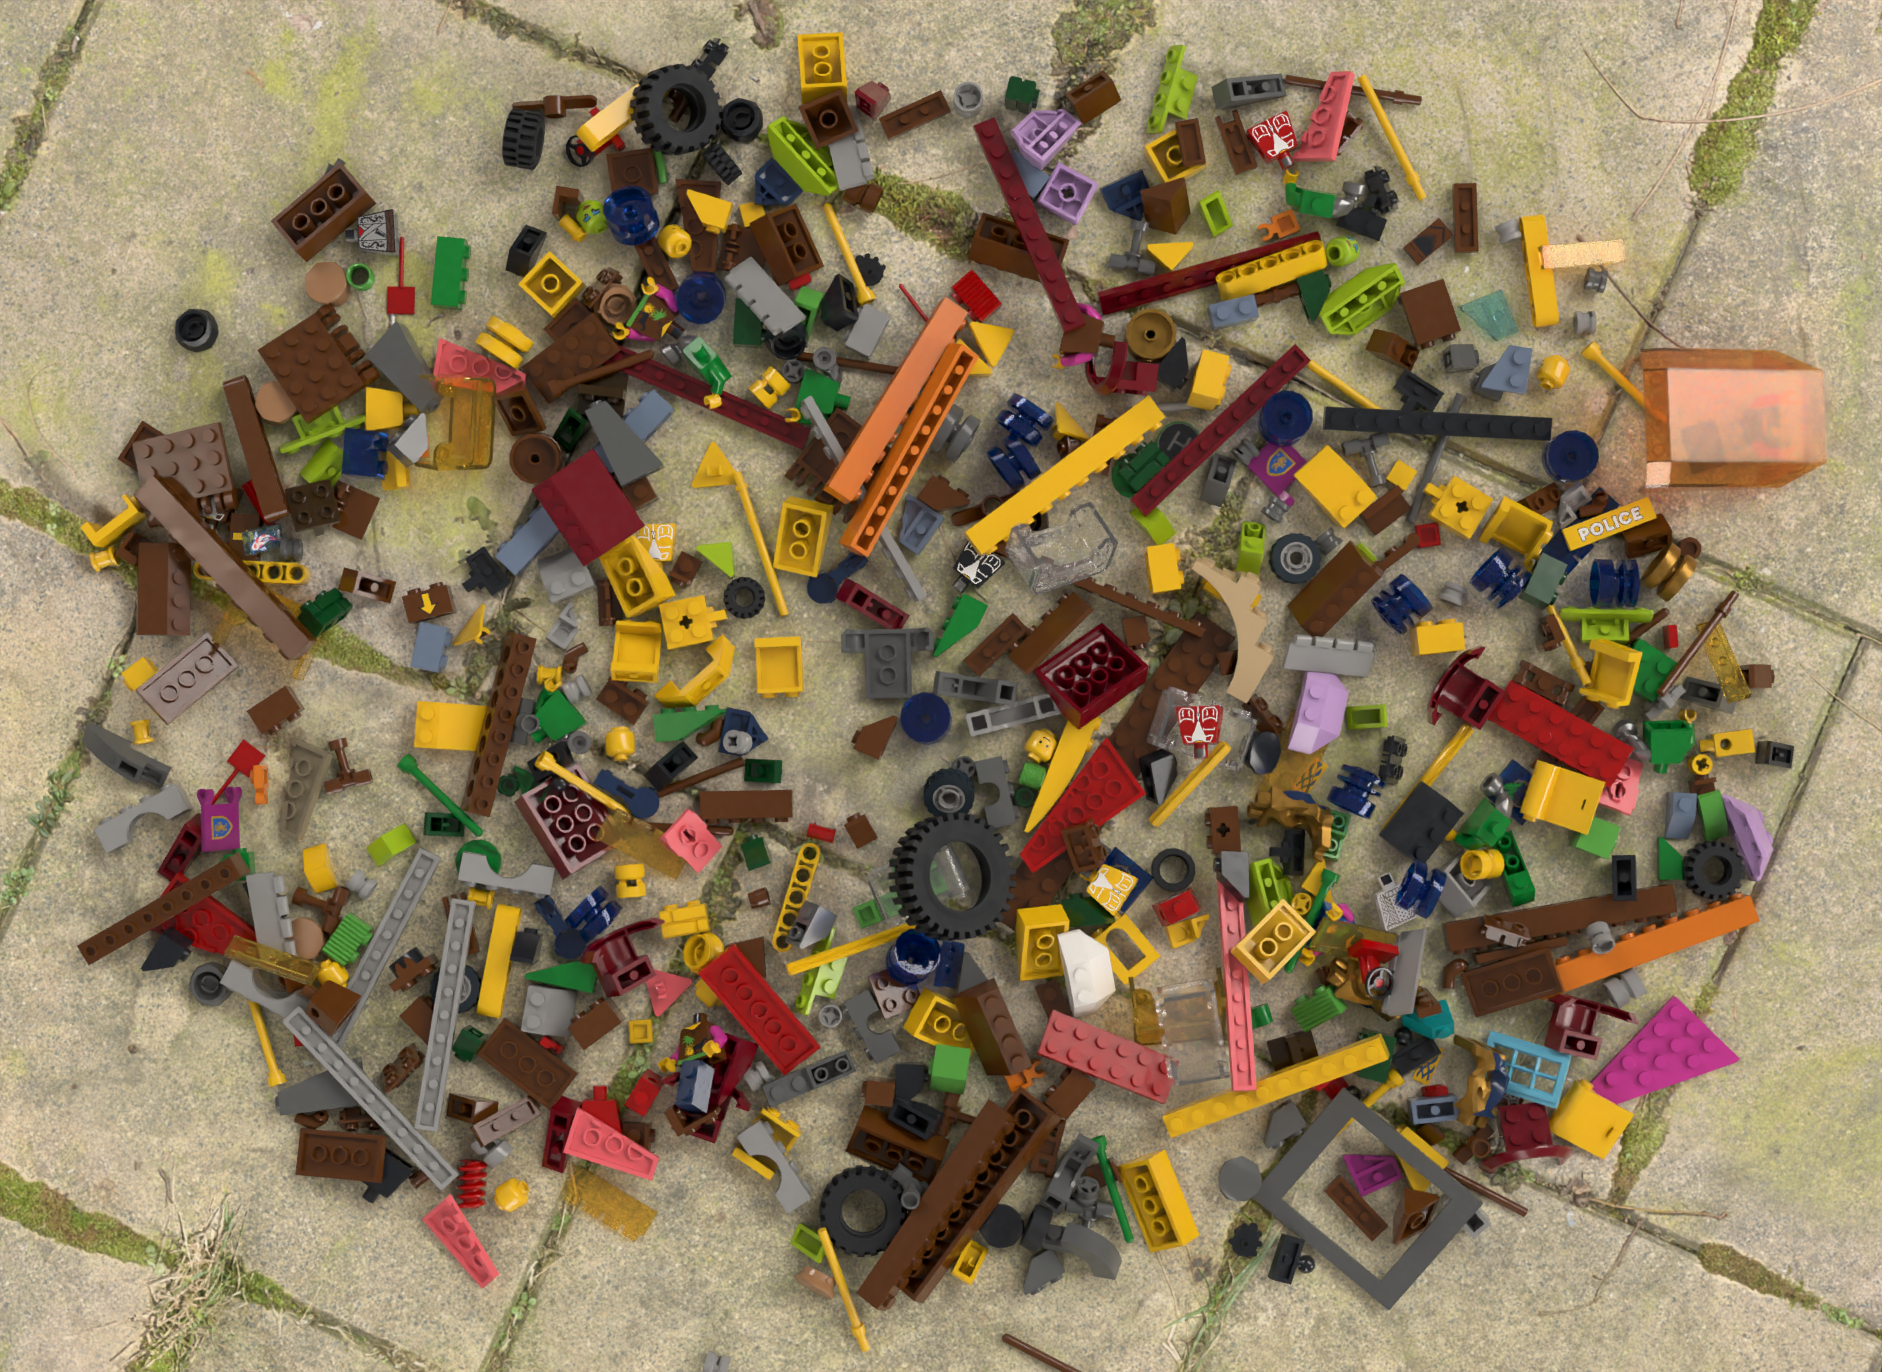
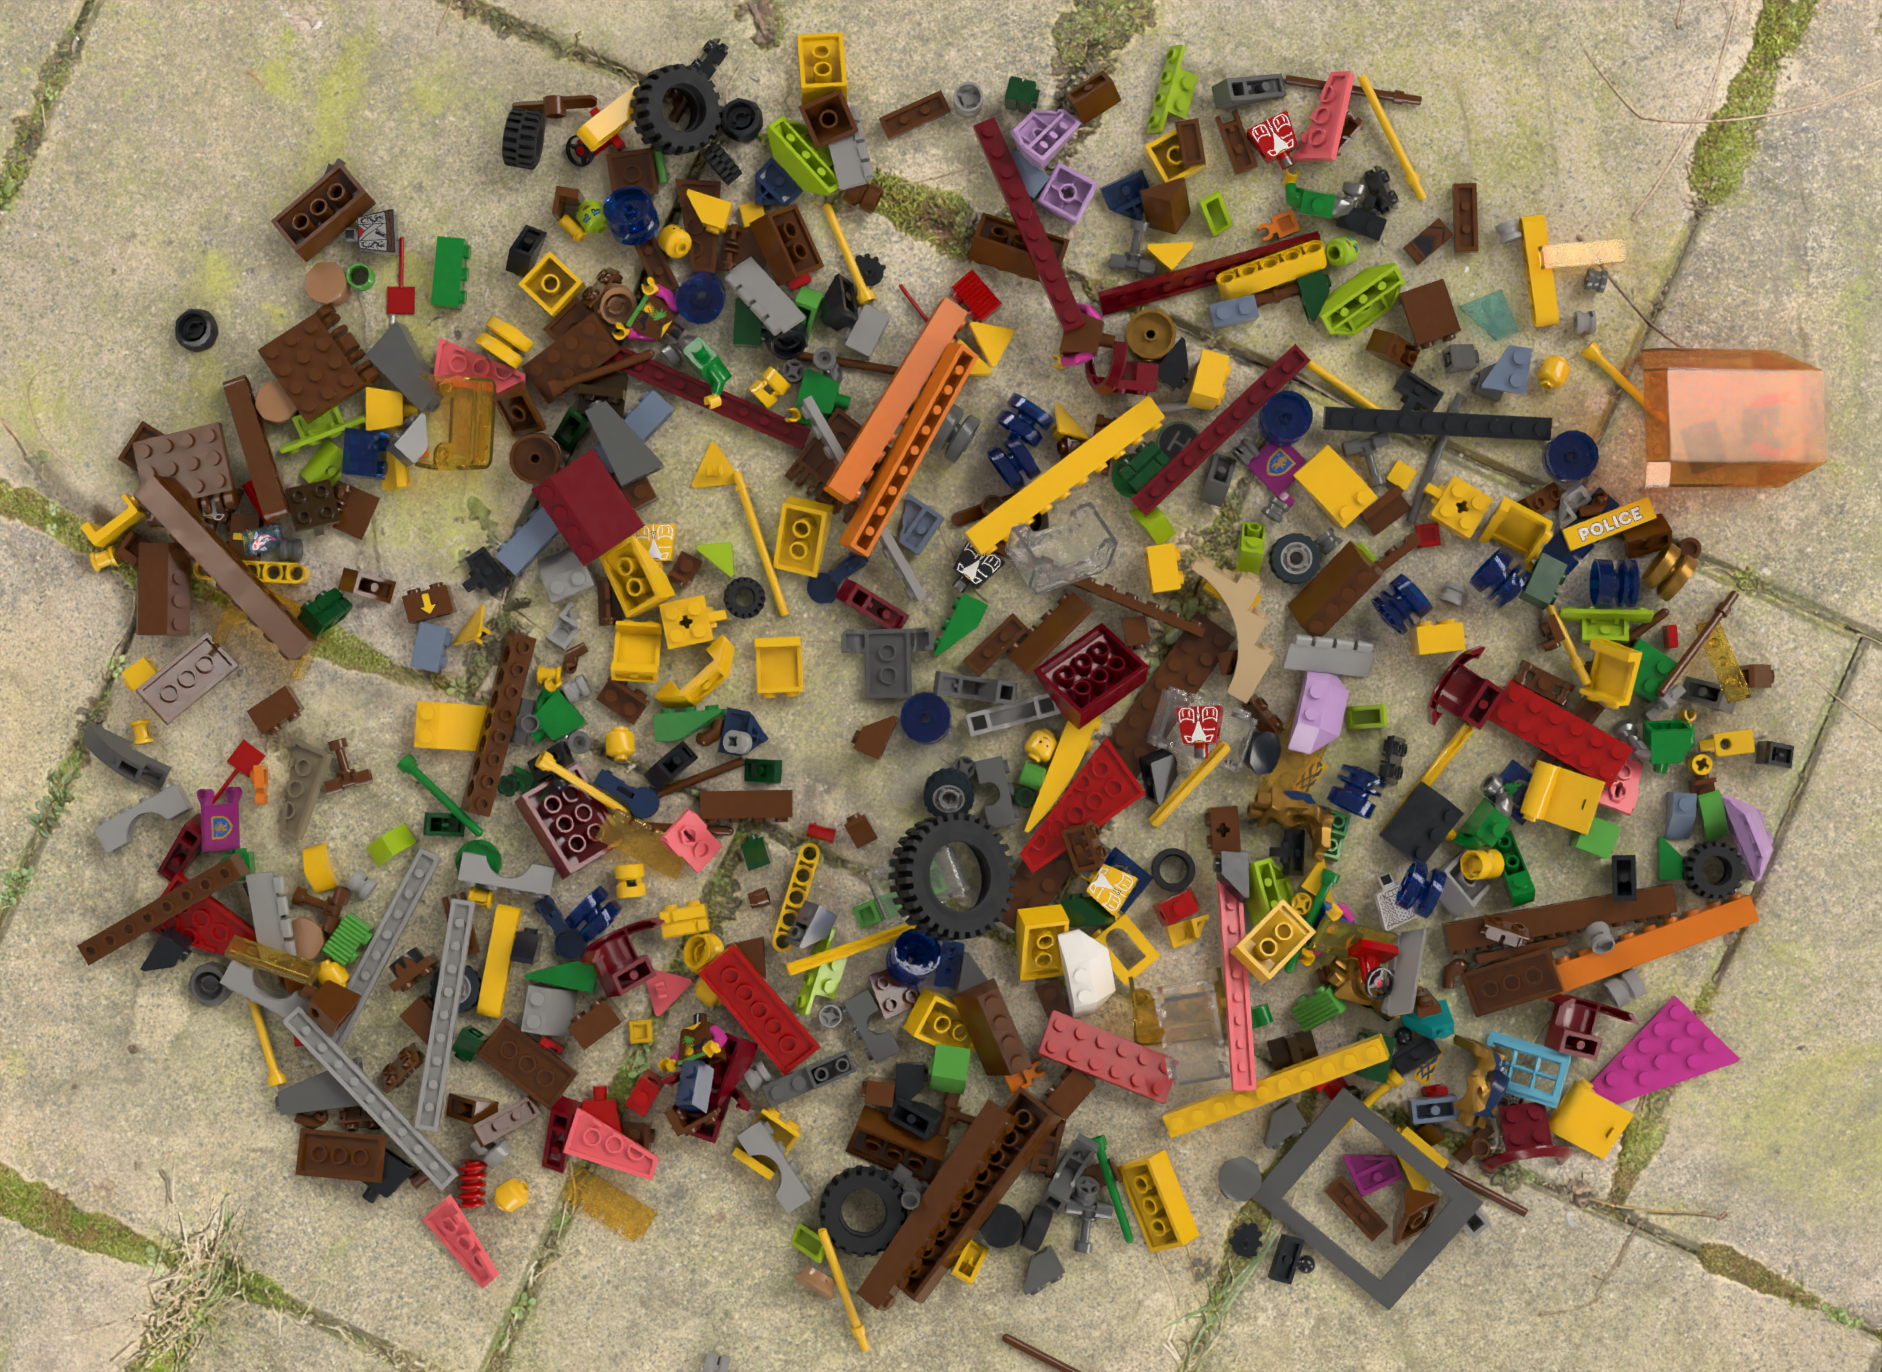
(872, 98): slope -> none
(941, 497): reddish brown slope -> none
(1086, 1244): dark grey arch -> none

